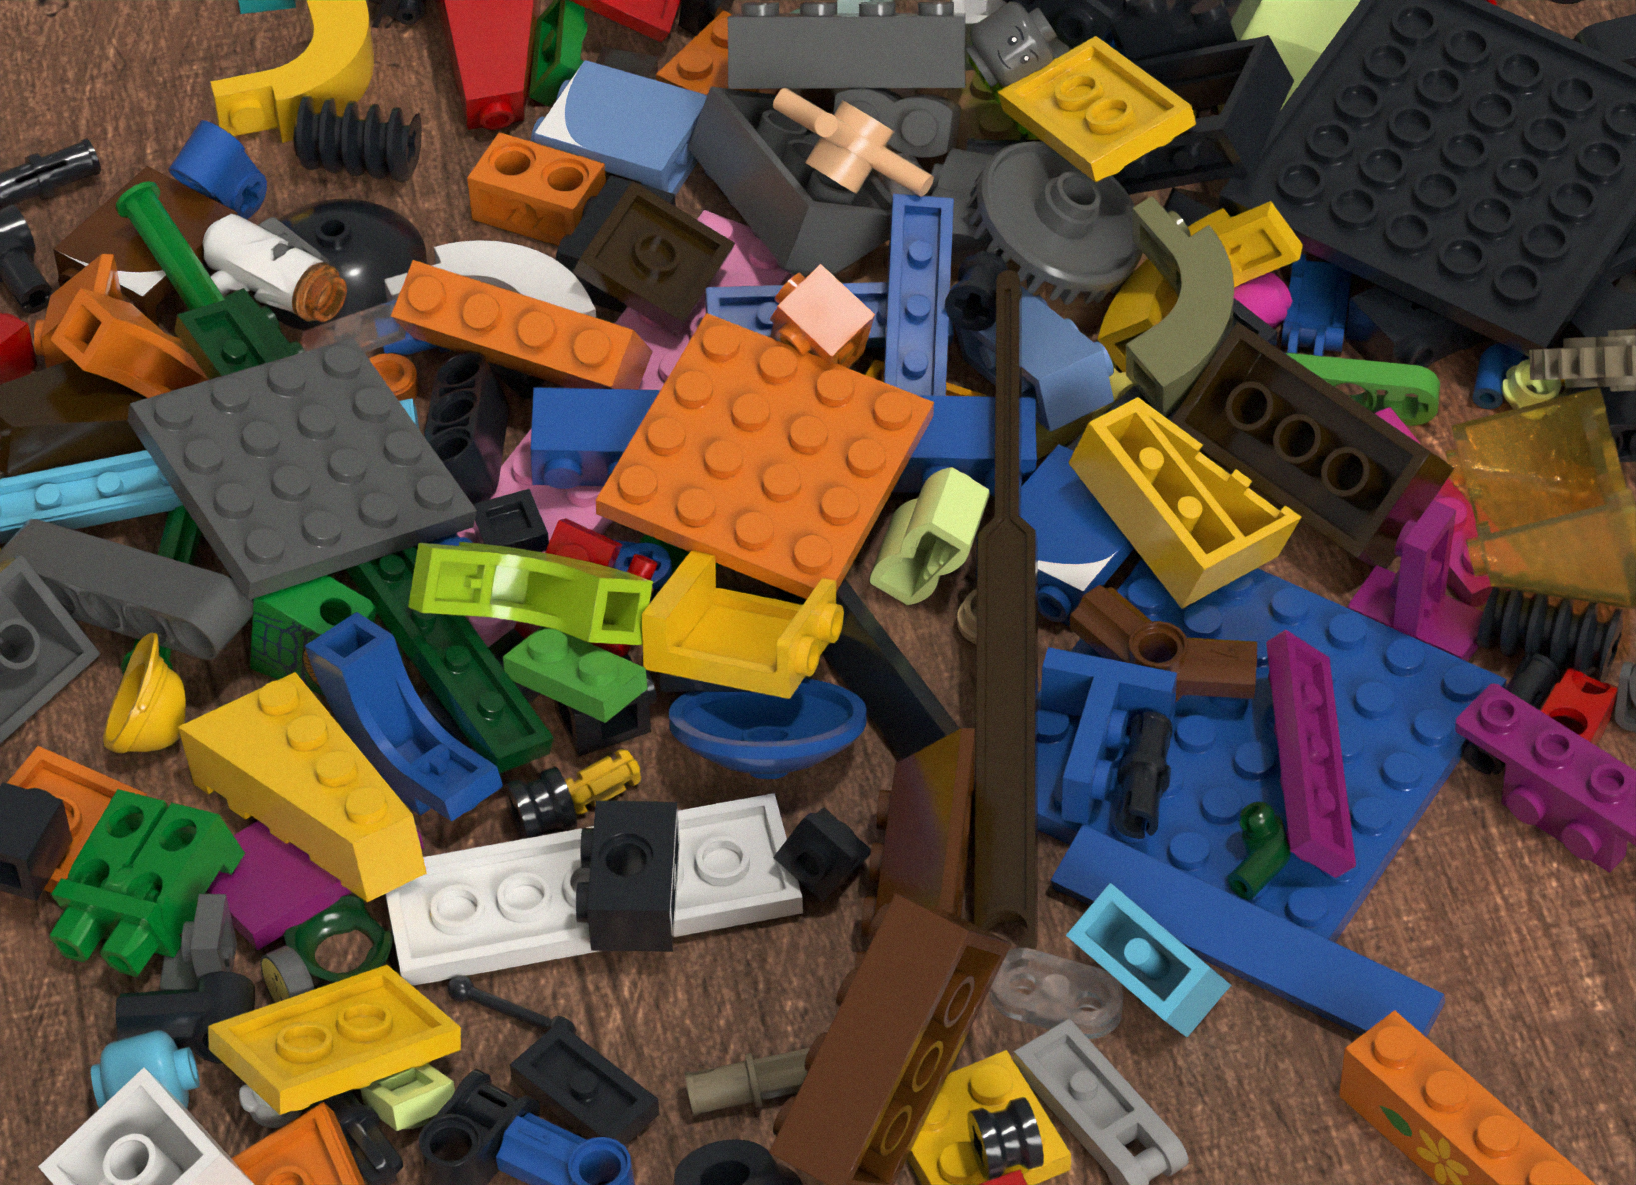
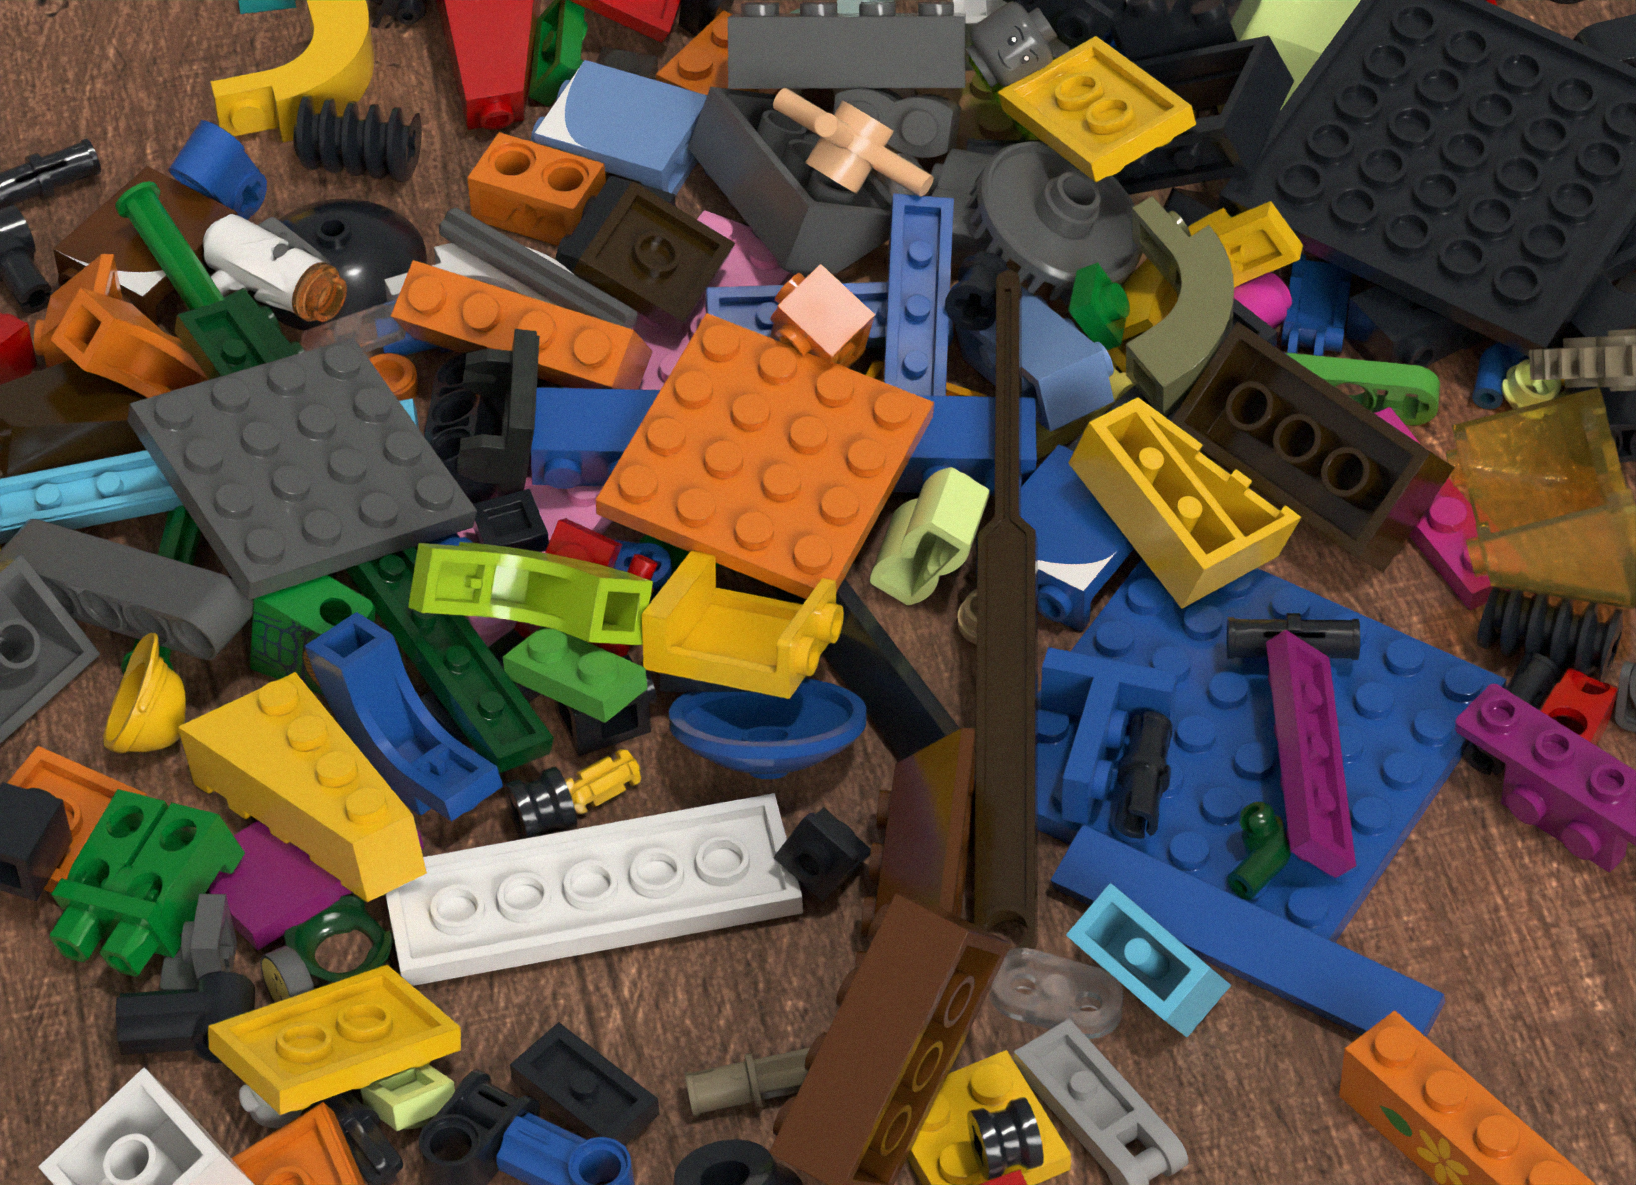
(151, 1051): medium azure head -> none
(462, 990): black hinge -> none
(514, 378): none -> pearl dark grey piece
(533, 269): none -> dark grey axle
(631, 876): black brick -> none
(1099, 306): none -> green plate
(1128, 636): reddish brown piece -> none
(1332, 637): none -> black pin
(1415, 595): magenta bracket -> none

